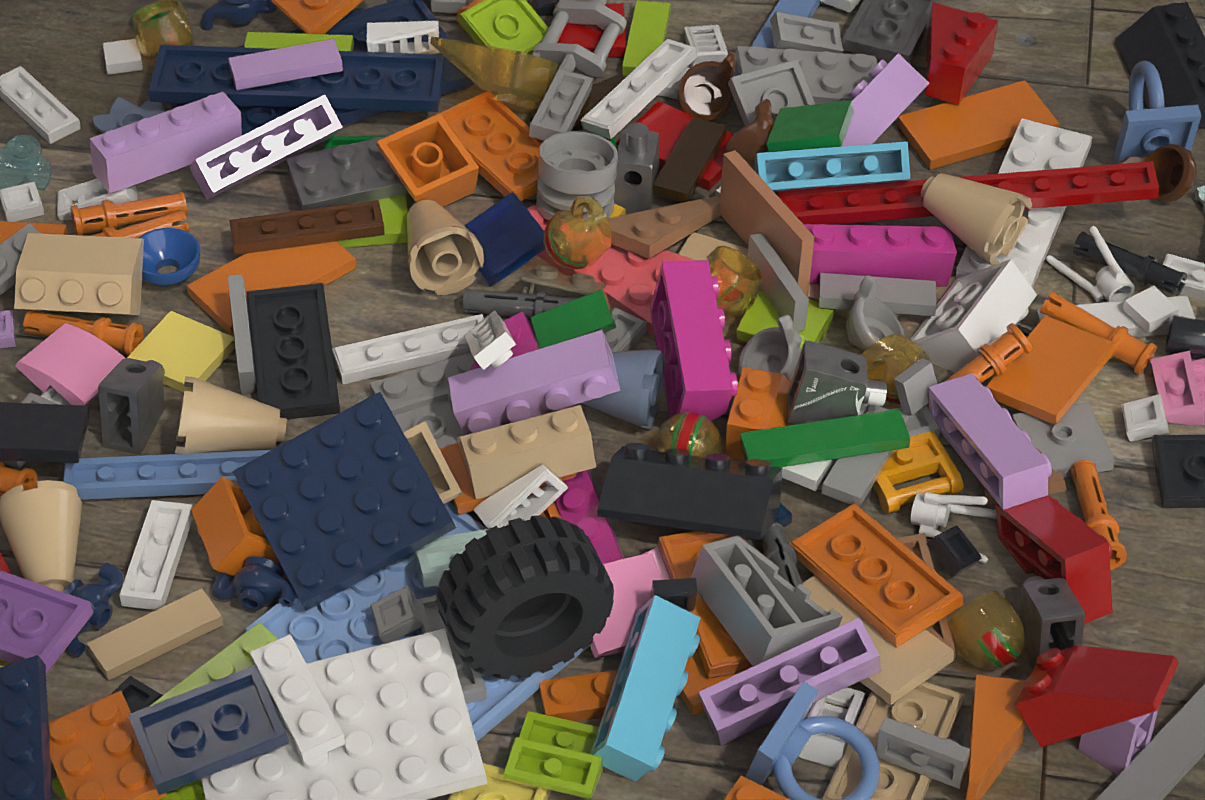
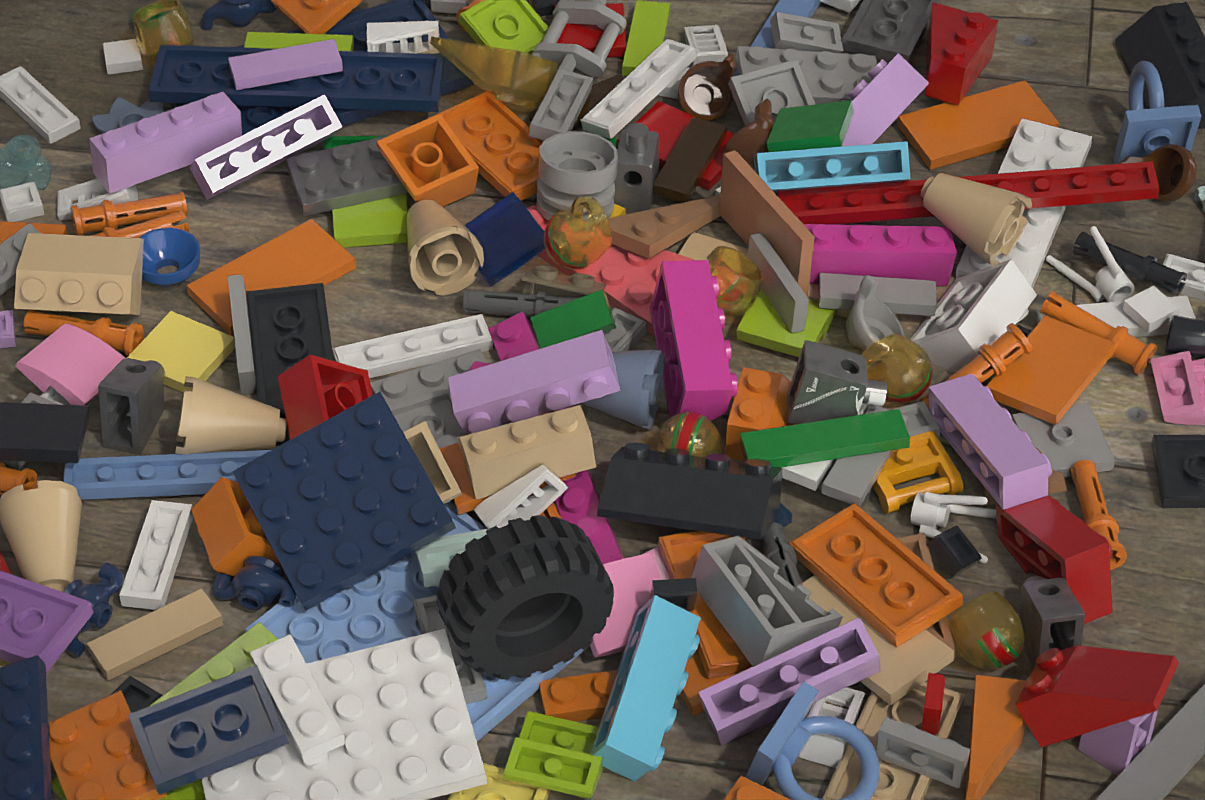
(306, 227): reddish brown tile -> none
(319, 390): none -> red slope
(396, 615): light grey tile -> none
(490, 341): white plate -> none
(773, 349): light grey hat -> none
(914, 386): light grey tile -> none
(933, 703): none -> red tile
(1145, 418): white tile -> none

